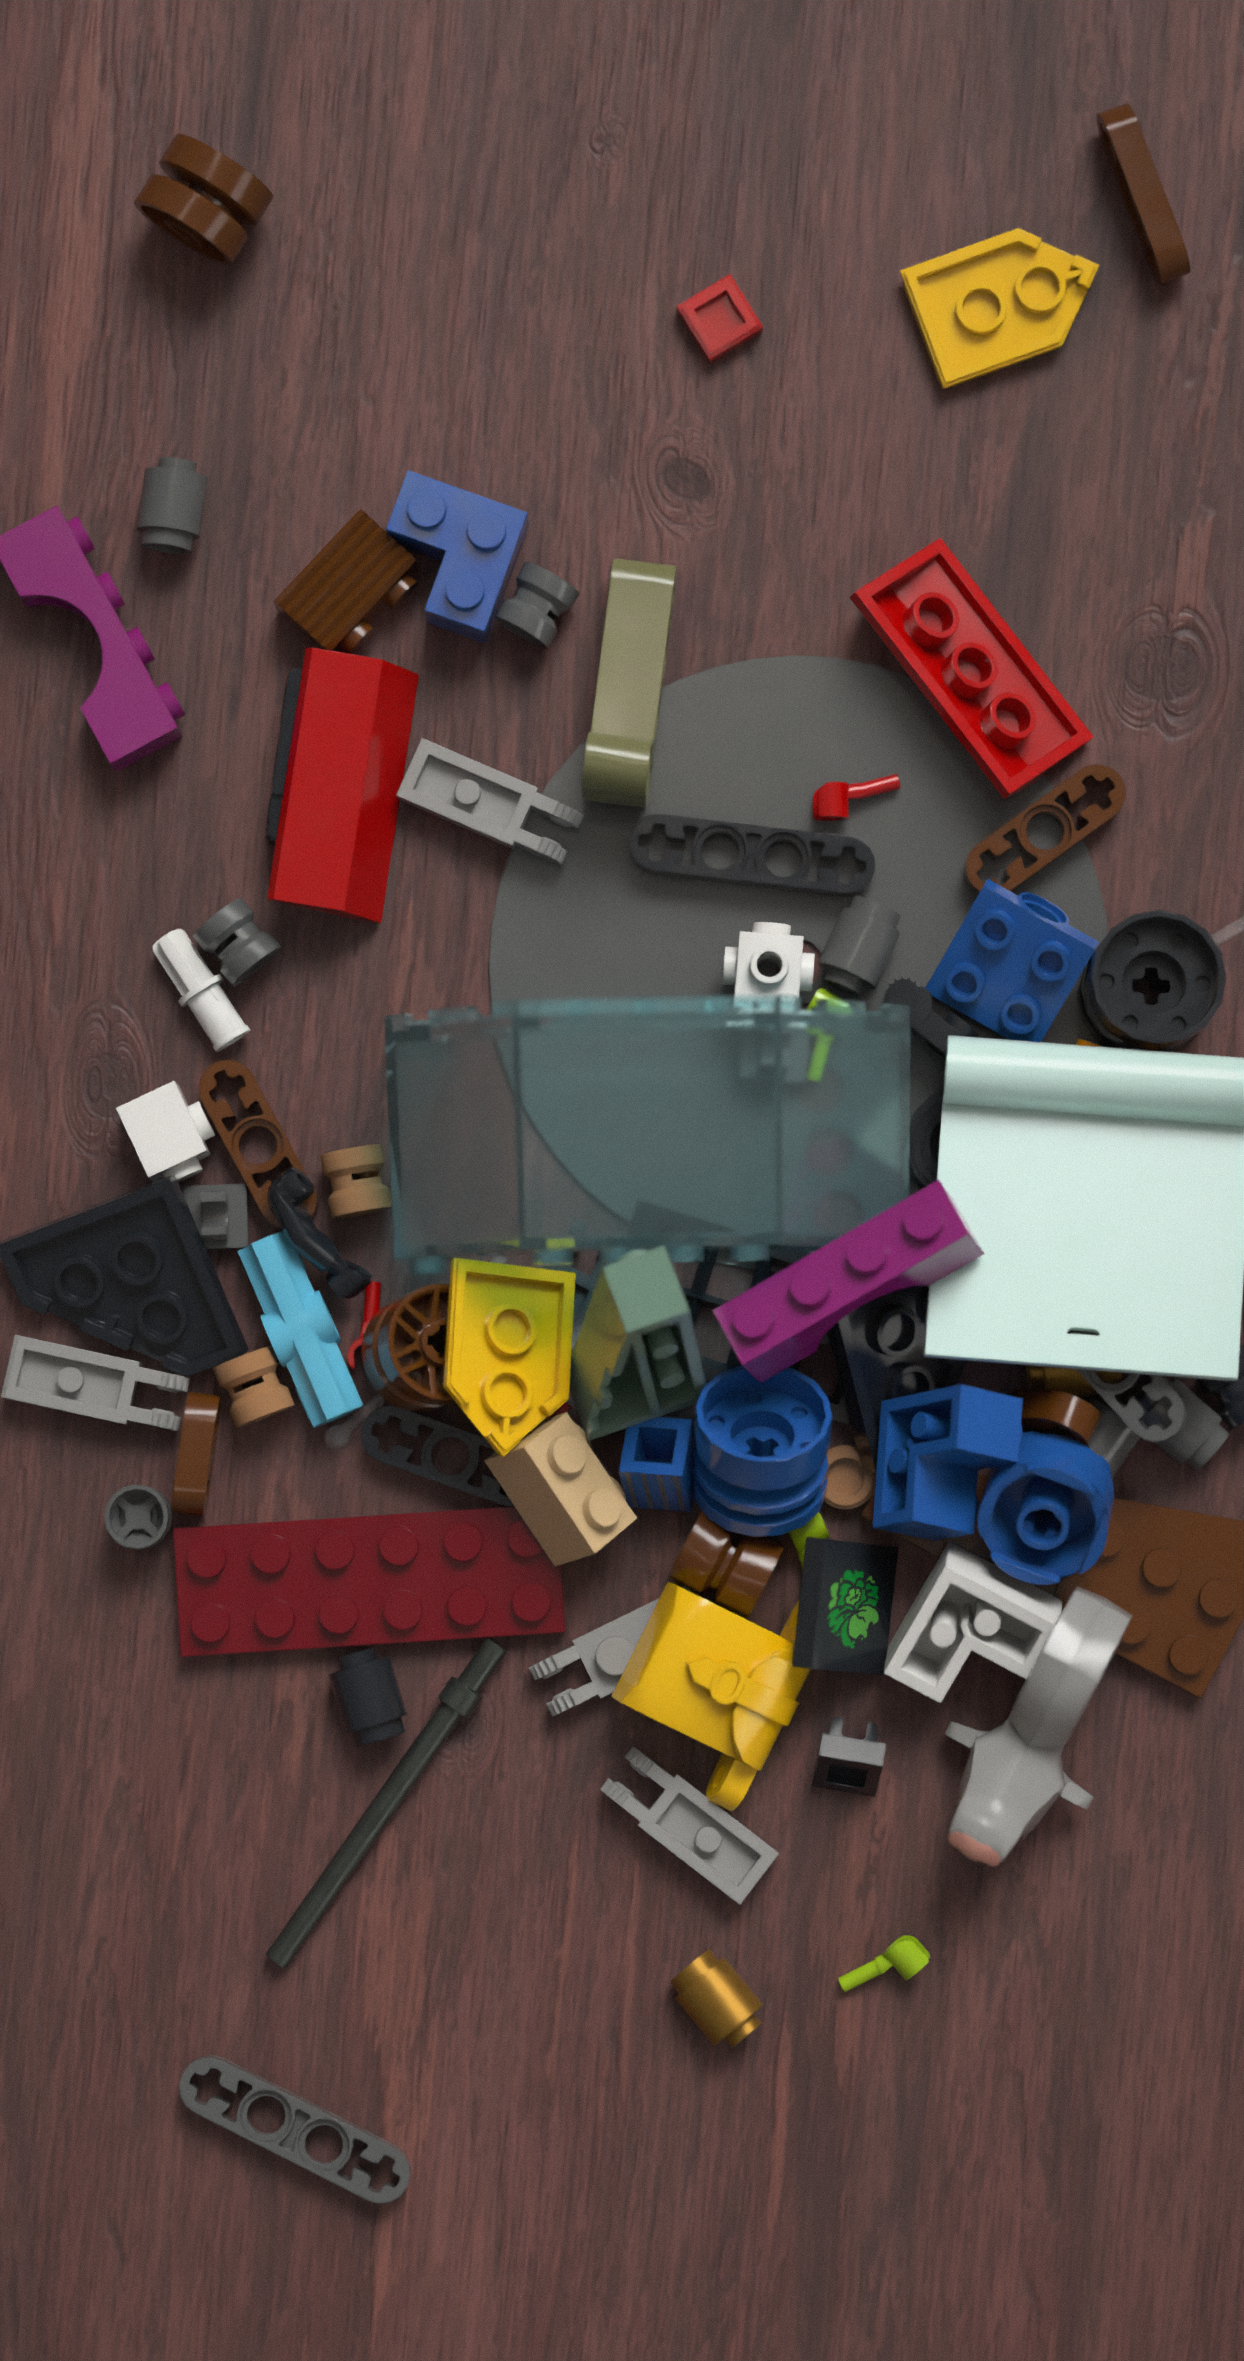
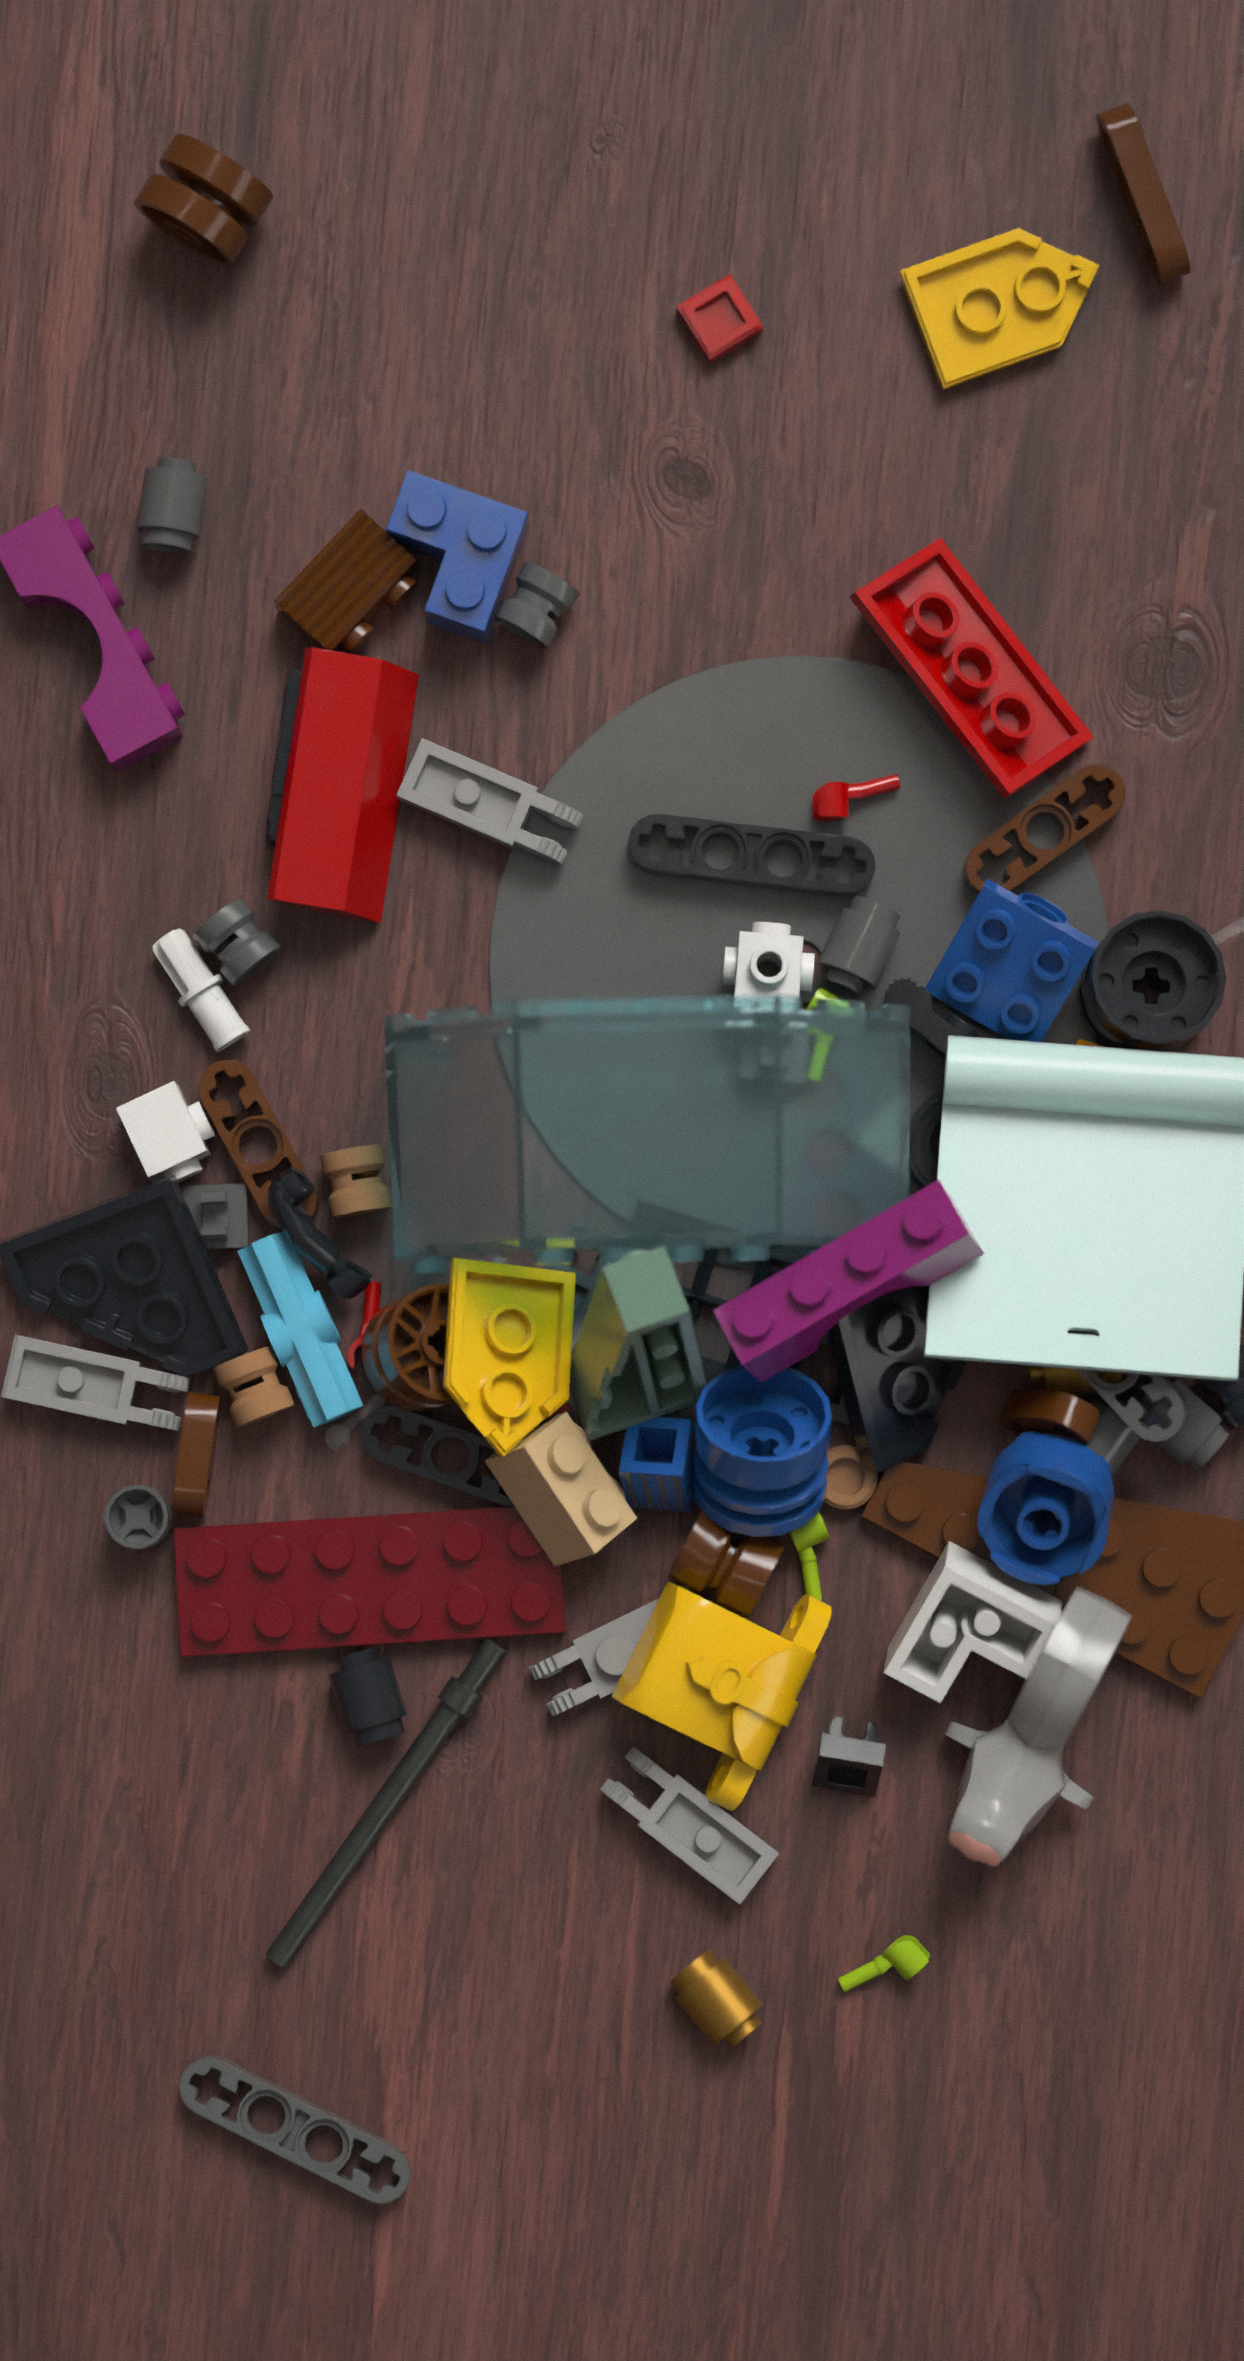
(629, 683): olive beam -> none
(845, 1606): black tile -> none
(933, 1455): blue brick -> none

